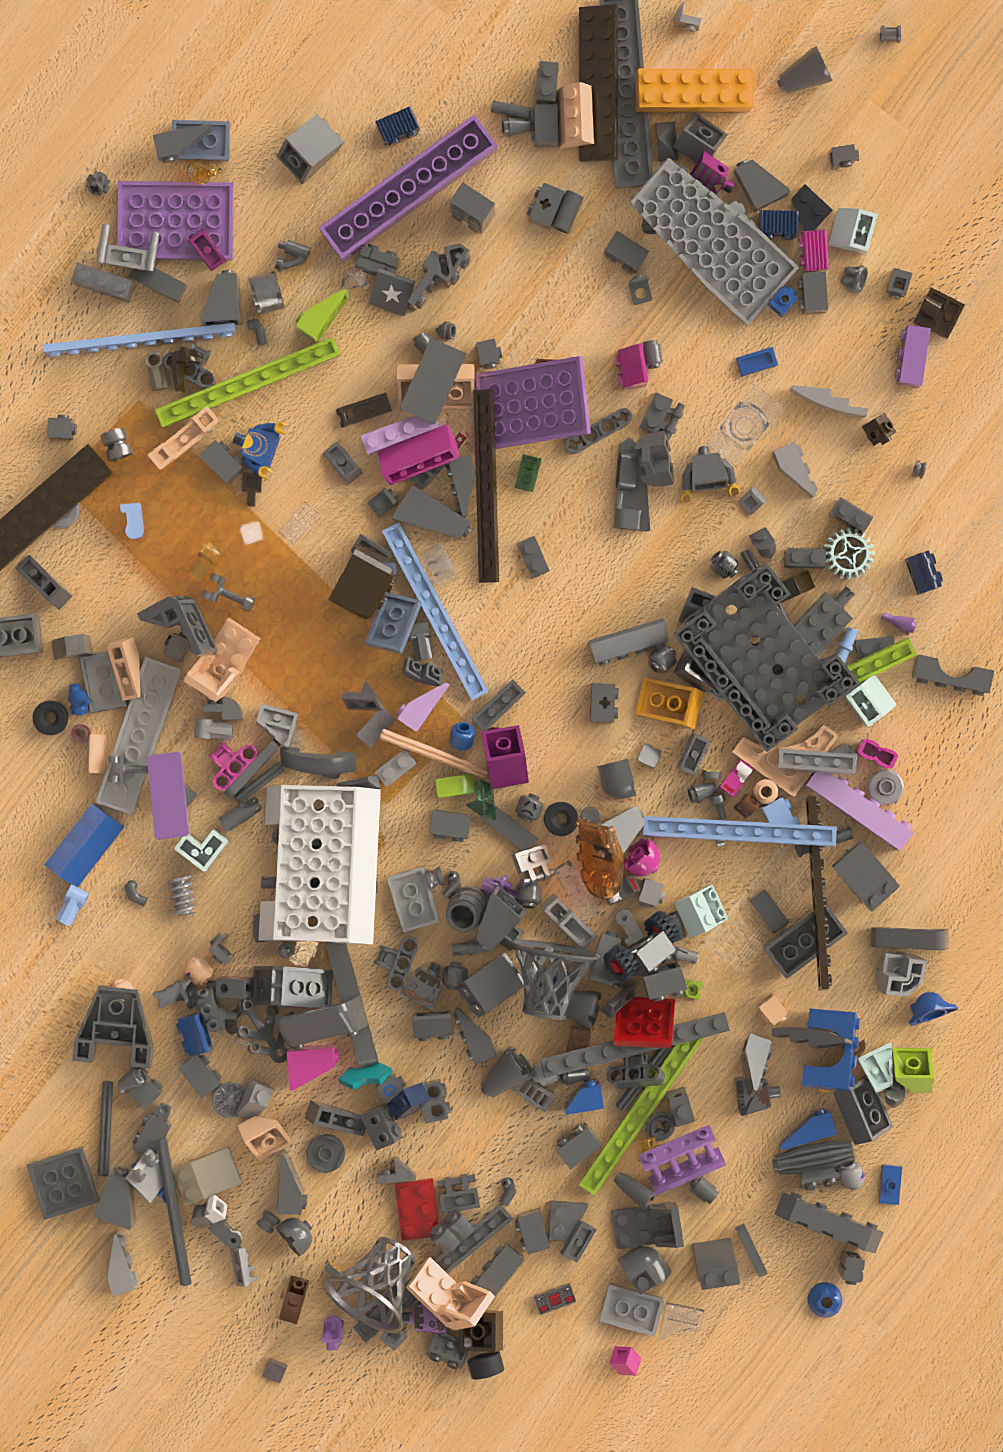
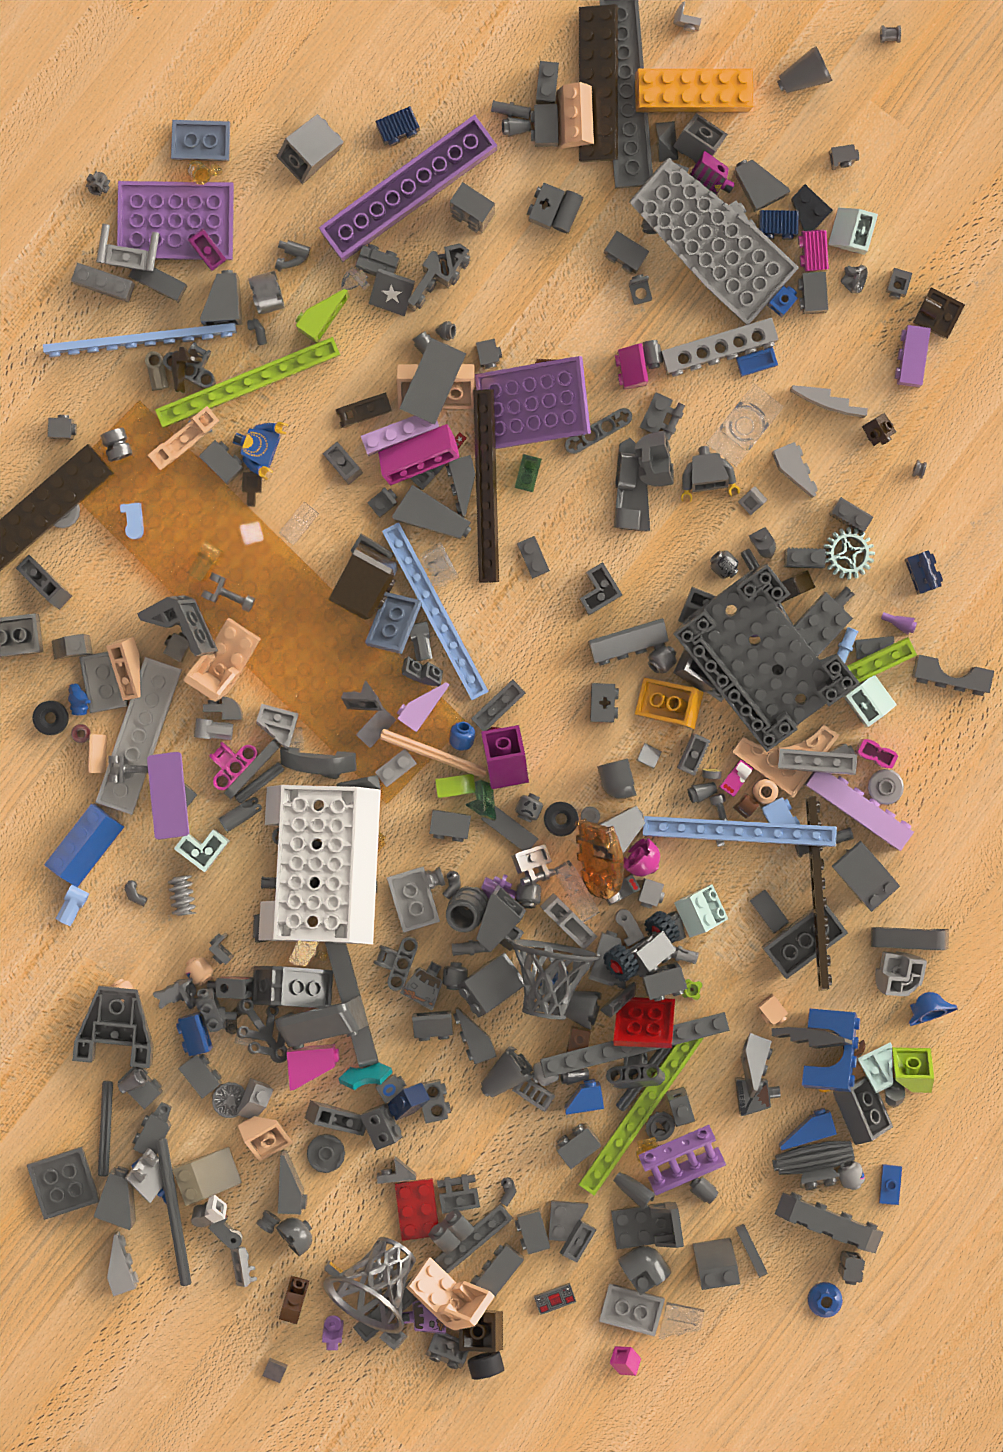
(177, 142): dark grey slope -> none
(285, 950): dark grey axle -> none
(605, 589): none -> dark grey brick
(764, 328): none -> light grey brick

